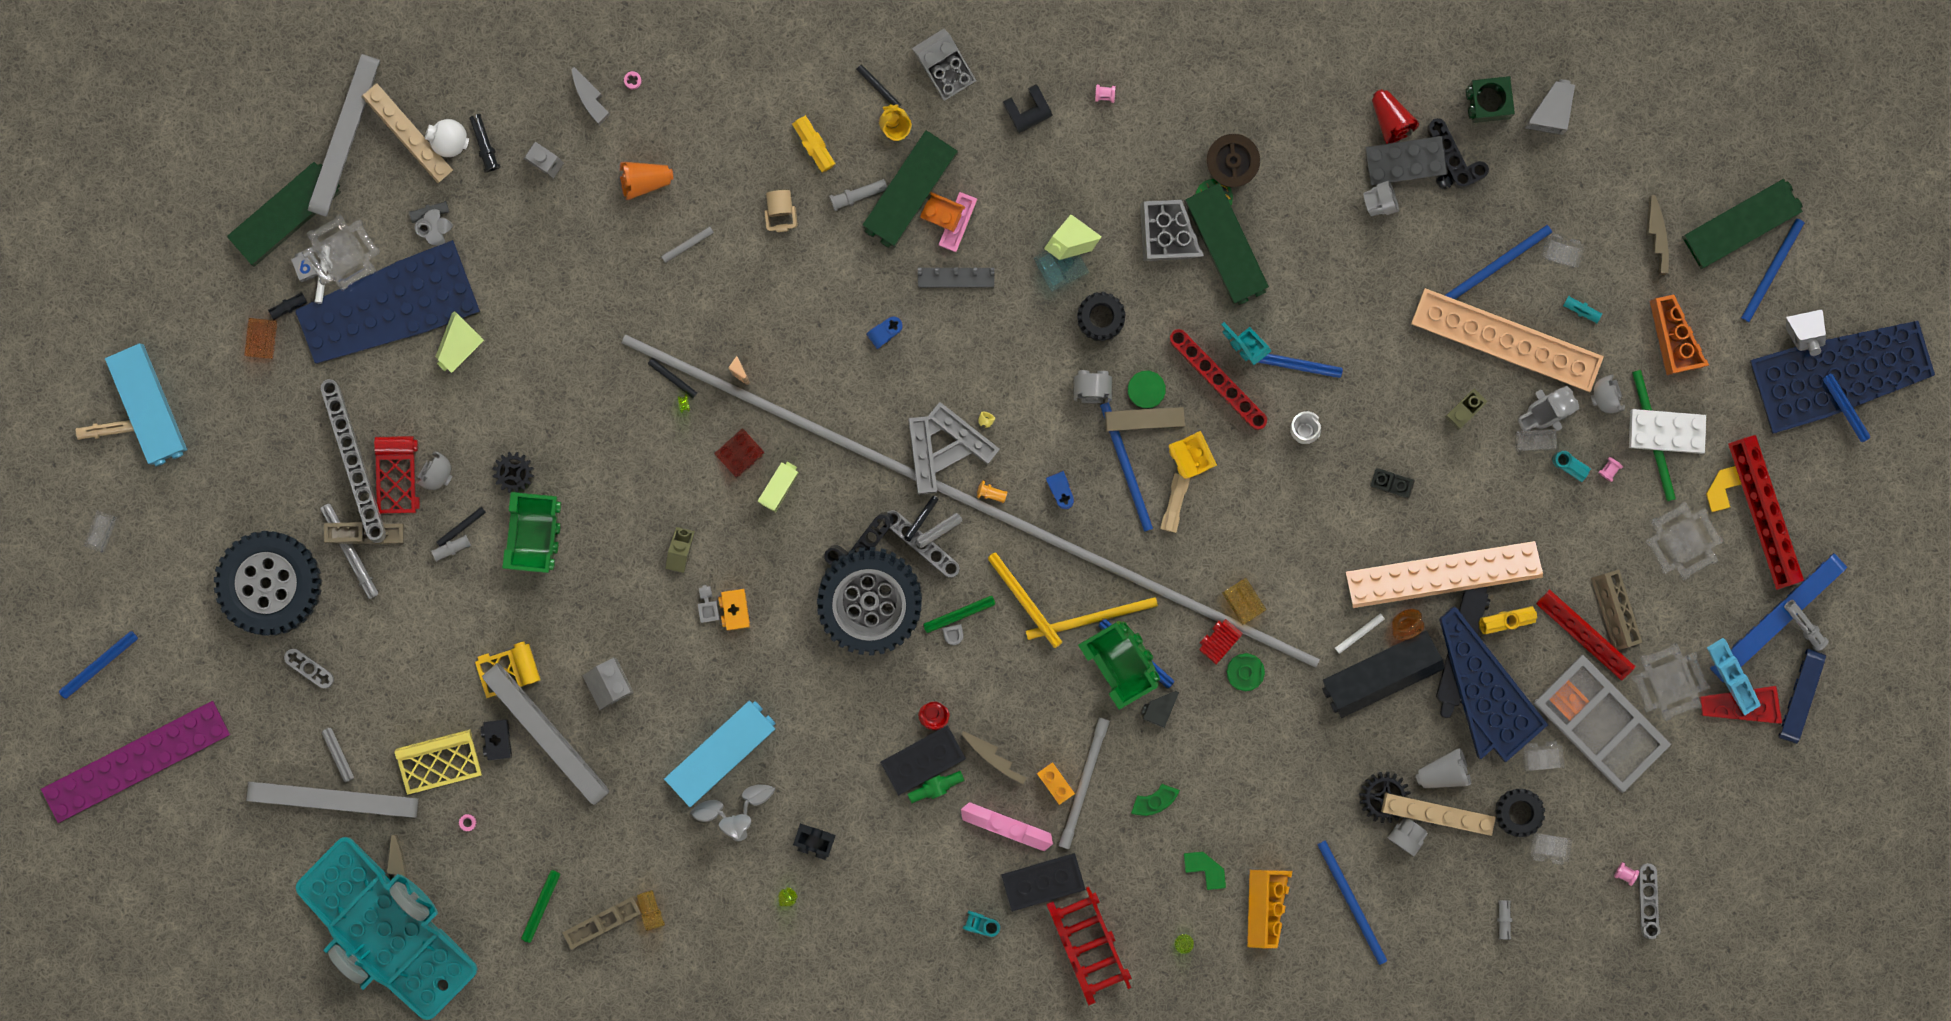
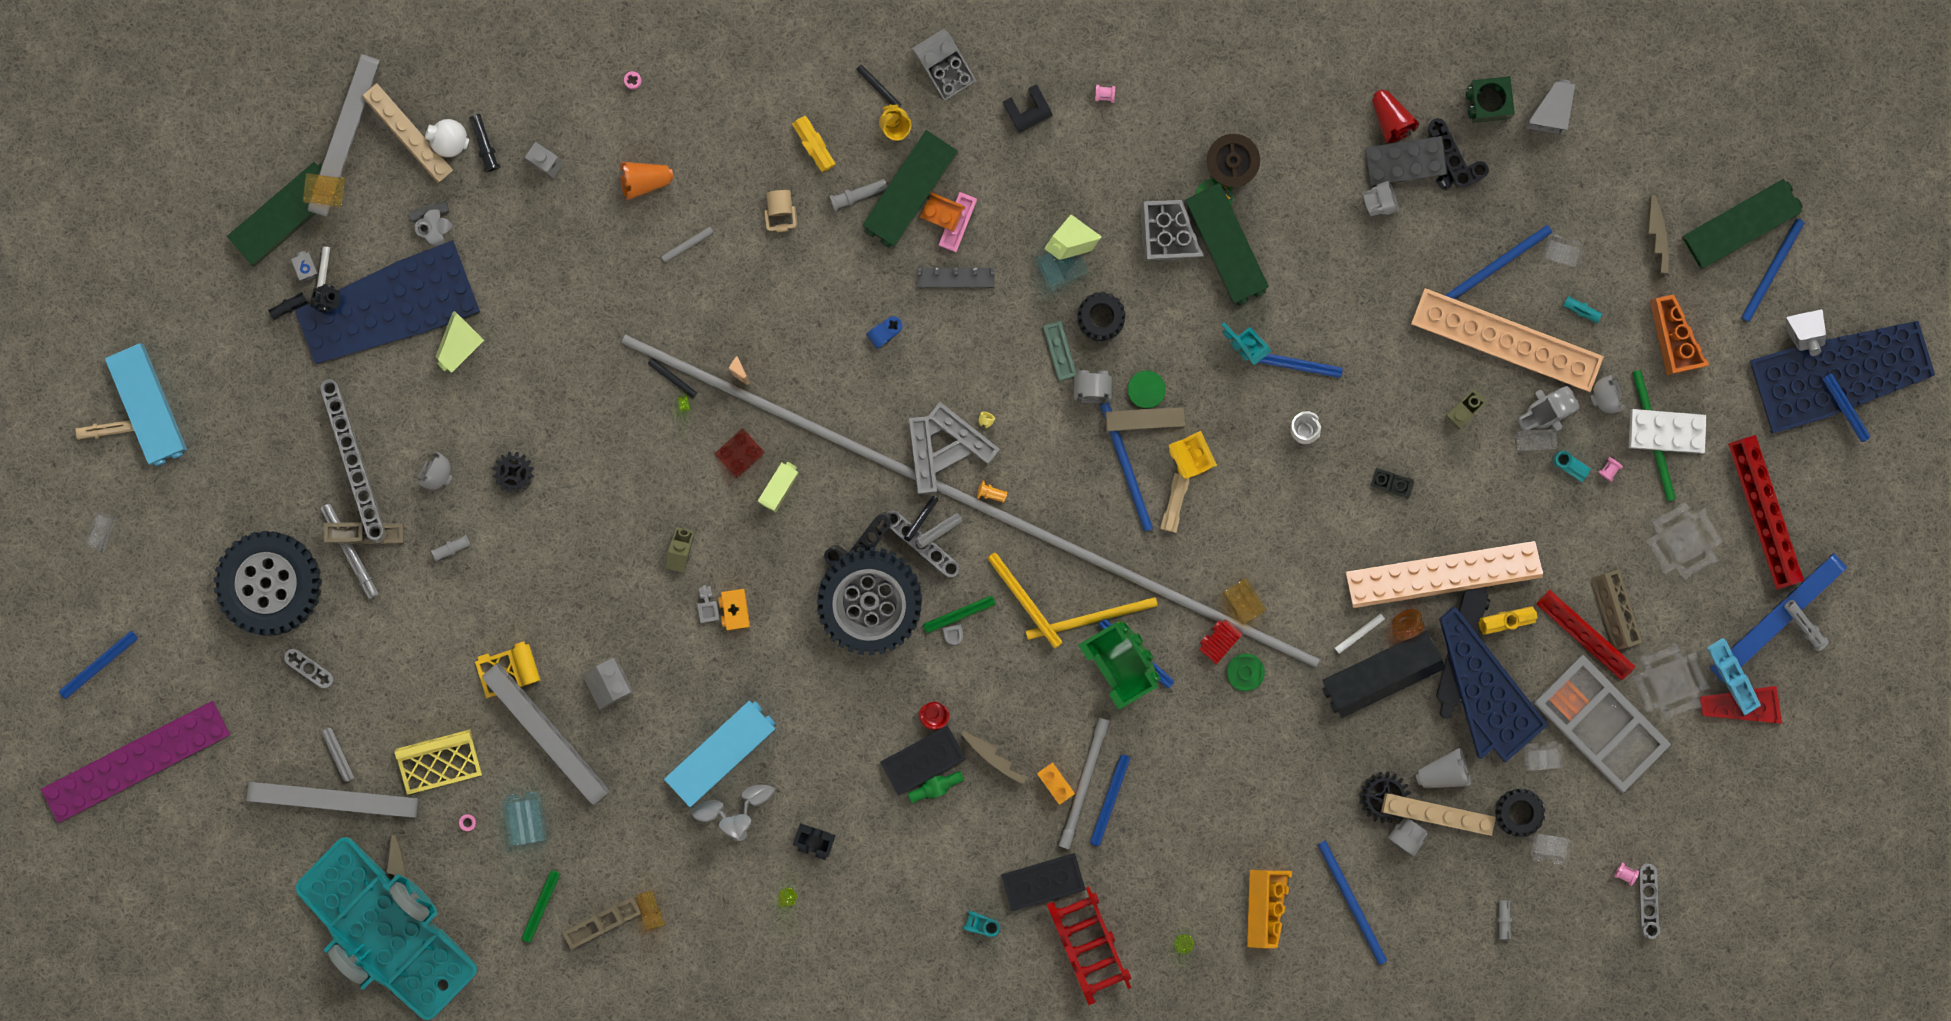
(260, 338): clear orange plate -> none
(323, 190): none -> clear yellow plate
(325, 298): none -> black brick
(341, 252): clear brick -> none
(390, 449): red piece -> none
(461, 526): black bar -> none
(501, 730): black brick -> none
(525, 819): none -> clear light blue brick
(532, 532): green cylinder -> none
(589, 97): light grey slope -> none
(1006, 826): bright pink brick -> none
(1059, 350): none -> sand green tile
(1059, 486): blue piece -> none
(1110, 800): none -> blue axle
(1156, 802): green tile -> none
(1160, 709): pearl dark grey slope -> none
(1202, 862): green tile -> none
(1227, 382): red beam -> none
(1717, 494): yellow tile -> none
(1803, 695): dark blue beam -> none

